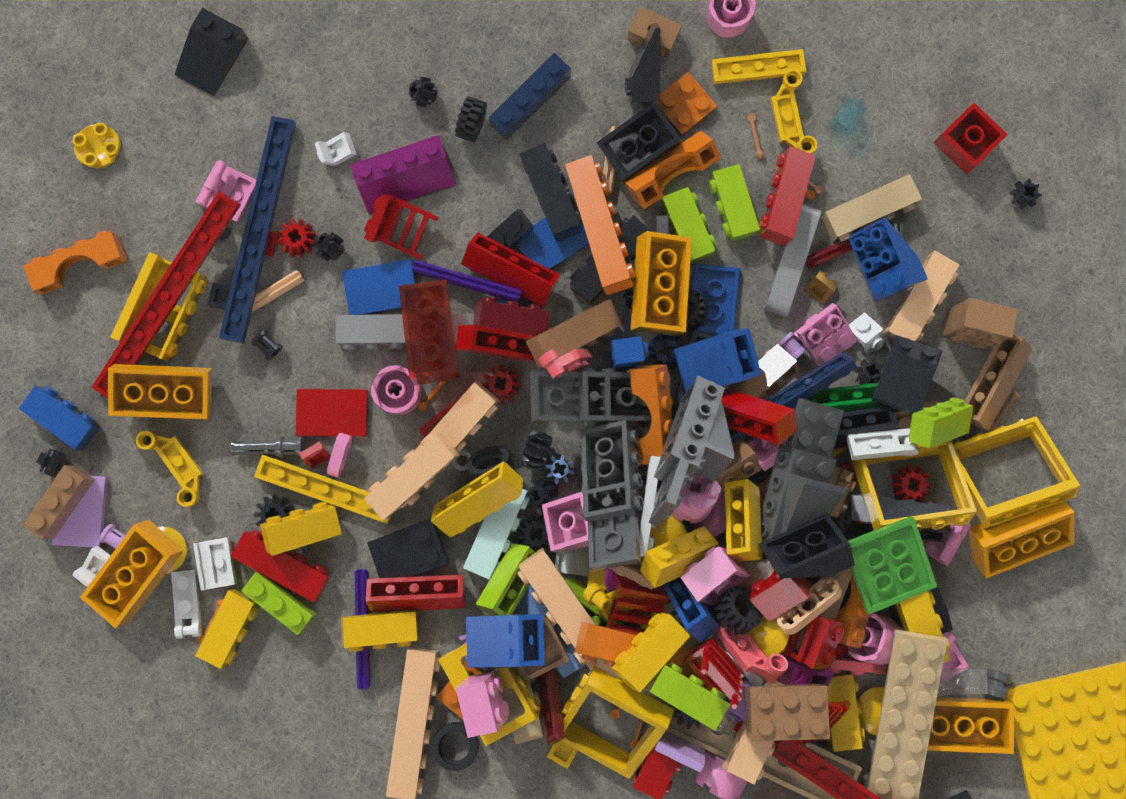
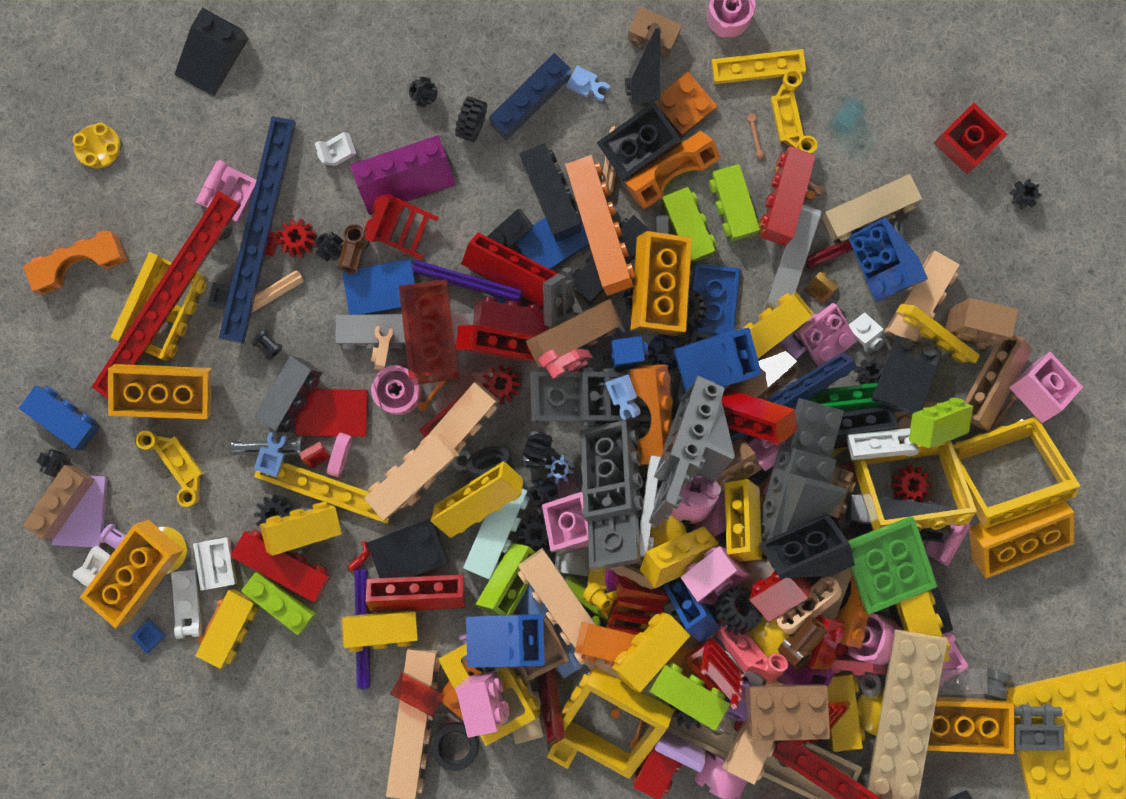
(148, 636): none -> blue tile
(270, 459): none -> medium blue plate
(289, 394): none -> brick
(352, 250): none -> reddish brown piece
(359, 561): none -> red piece
(379, 354): none -> light nougat plate
(417, 694): none -> clear red plate
(558, 297): none -> dark grey plate
(584, 82): none -> light blue plate
(623, 393): none -> light blue plate
(779, 322): none -> yellow brick
(799, 646): none -> reddish brown piece
(870, 677): none -> light grey axle
(932, 330): none -> yellow plate
(1038, 736): none -> dark grey plate
(1046, 387): none -> bright pink brick

